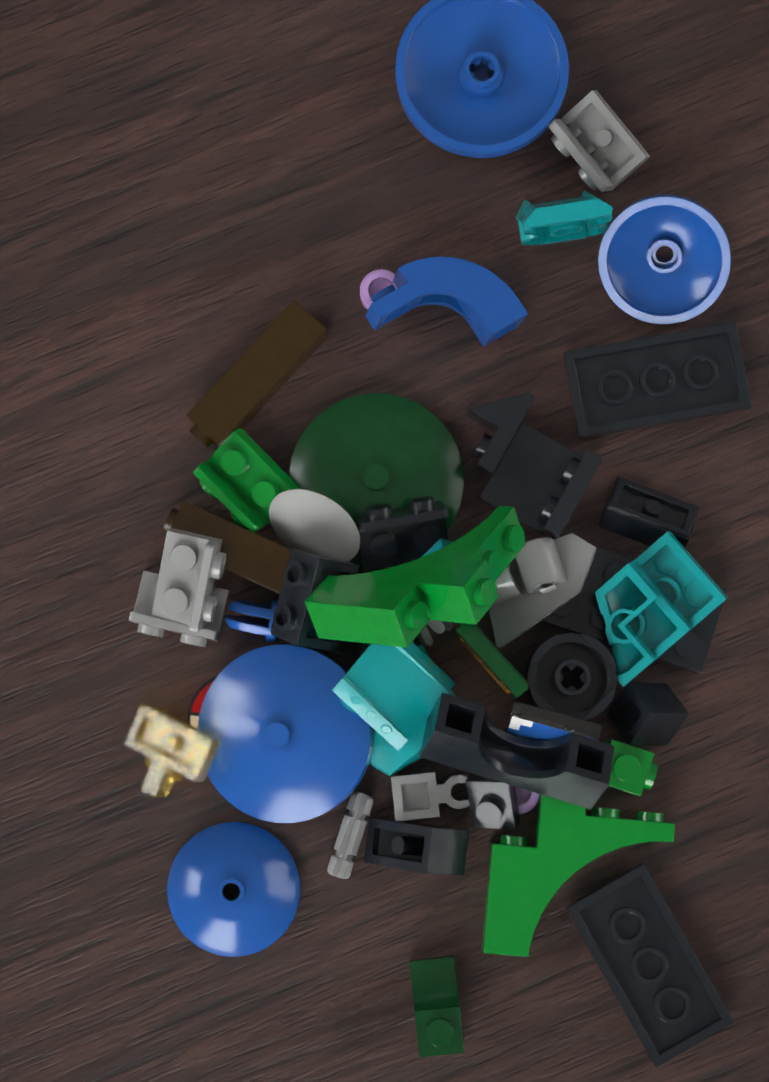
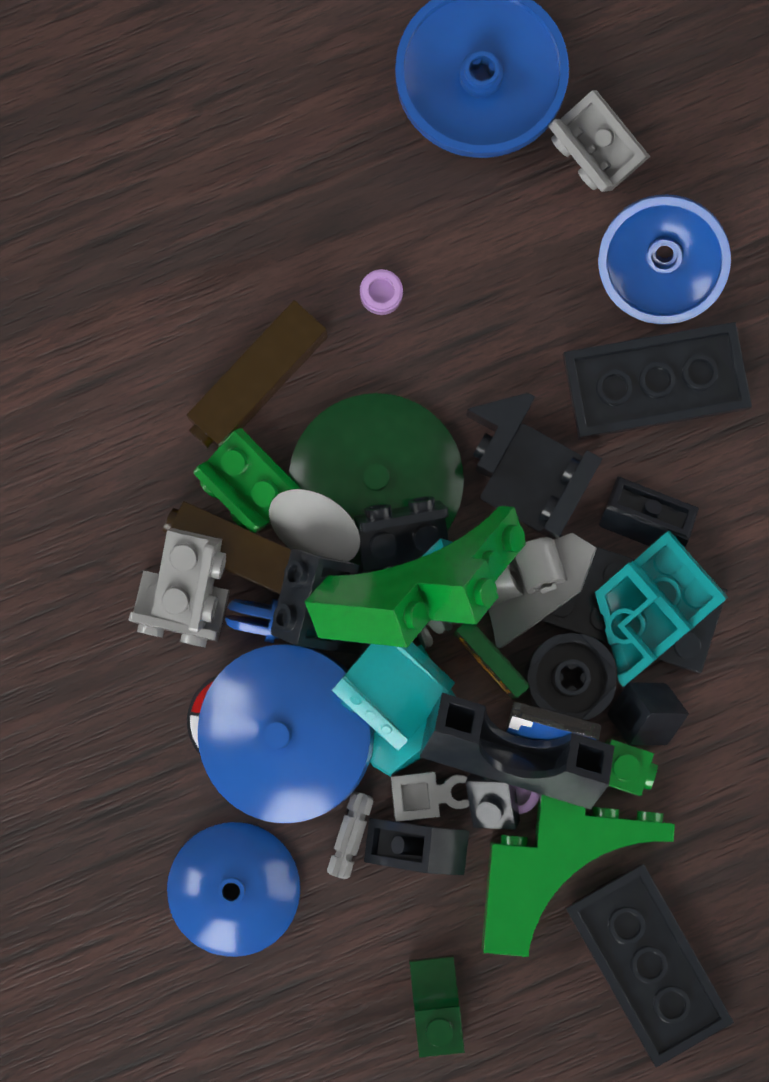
(170, 749): clear yellow hinge -> none
(456, 284): blue arch -> none
(562, 219): teal slope -> none

